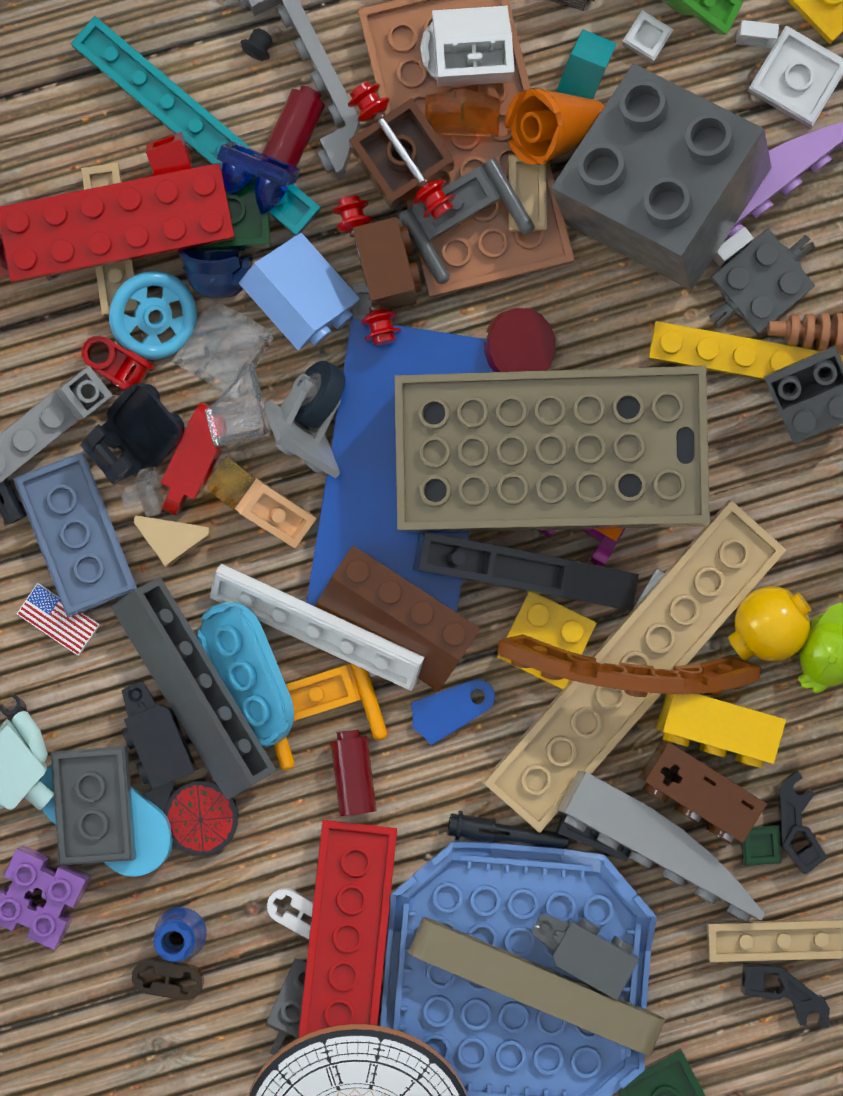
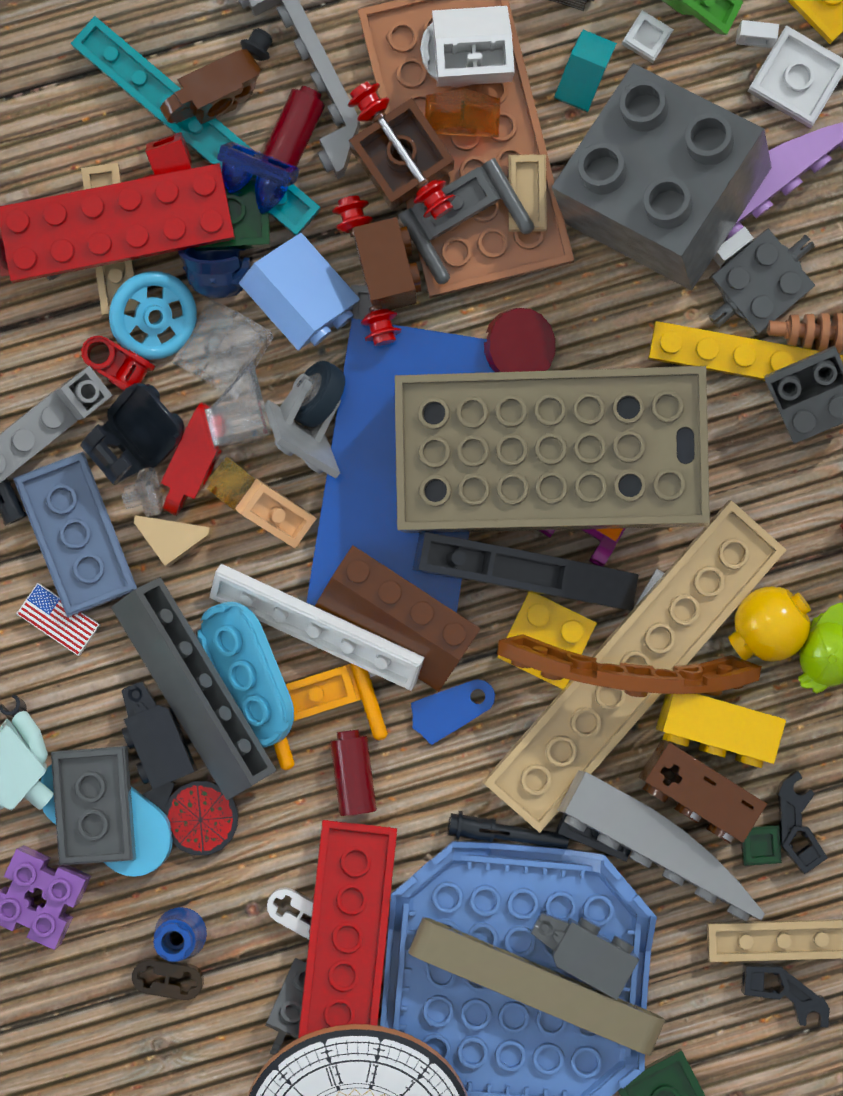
(213, 89): none -> reddish brown piece
(548, 123): orange cone -> none

